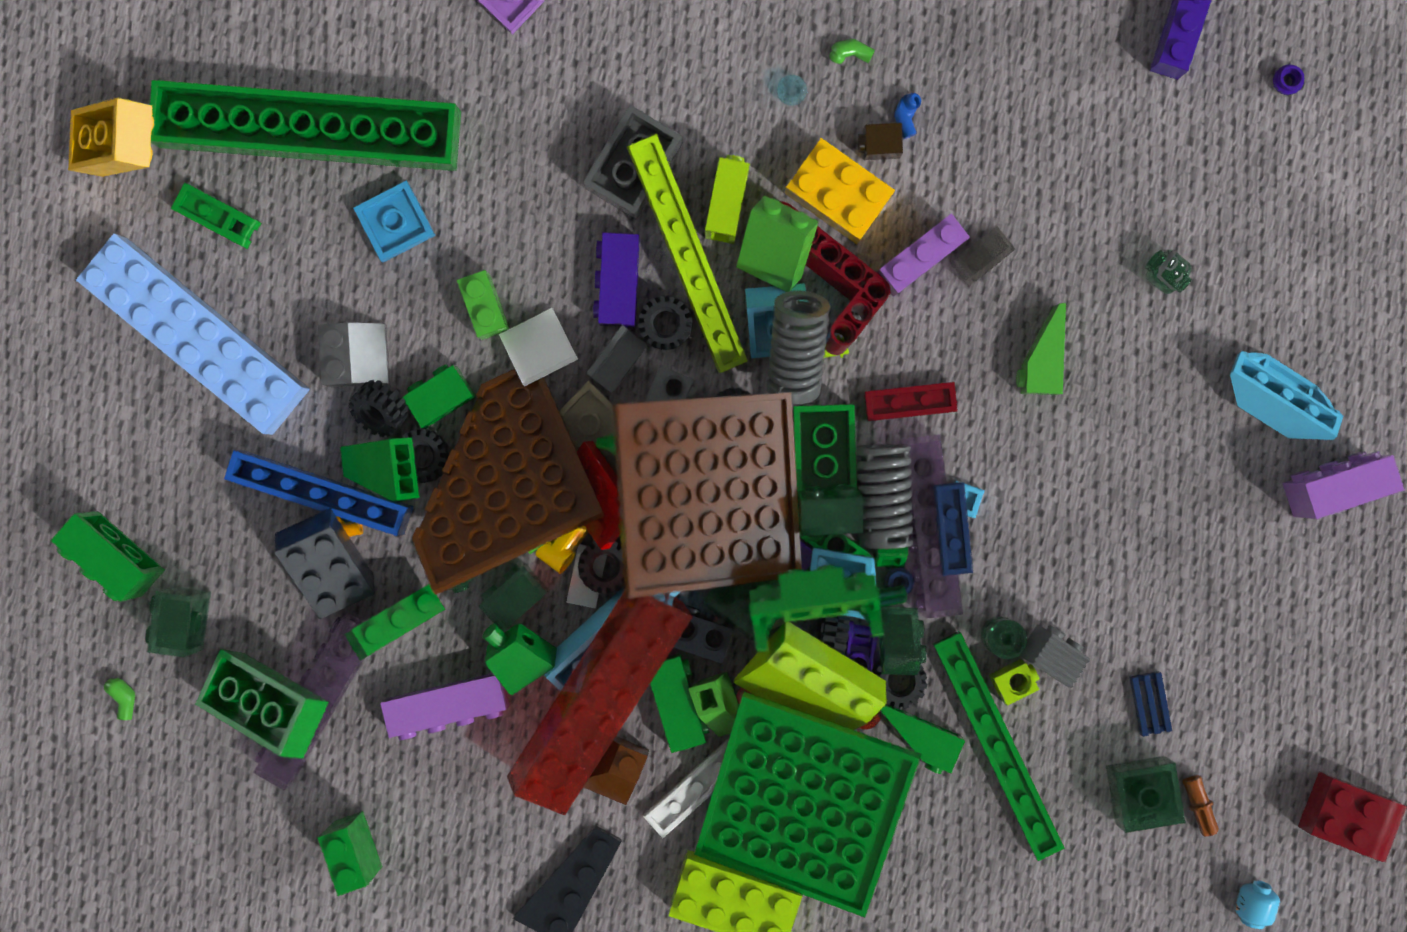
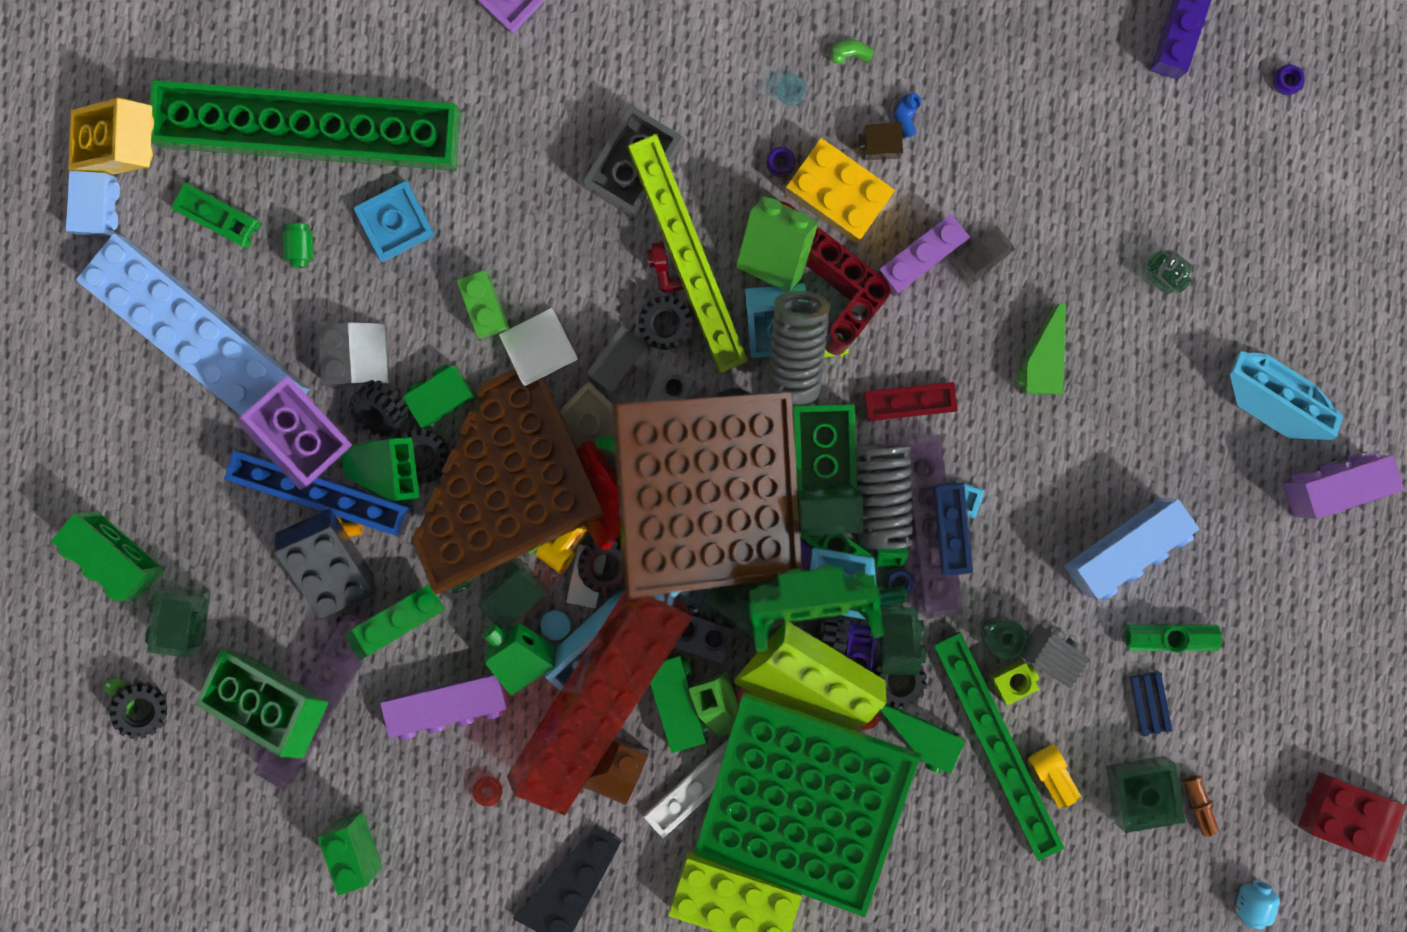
(92, 204): none -> light blue brick
(143, 727): none -> black tyre
(293, 433): none -> medium lavender brick
(297, 245): none -> green brick
(491, 782): none -> clear red plate
(555, 624): none -> medium azure tile
(617, 279): dark purple brick -> none
(658, 259): none -> dark red plate
(727, 199): lime brick -> none
(785, 153): none -> dark purple plate
(1051, 769): none -> yellow piece
(1132, 548): none -> light blue brick
(1190, 637): none -> green piece

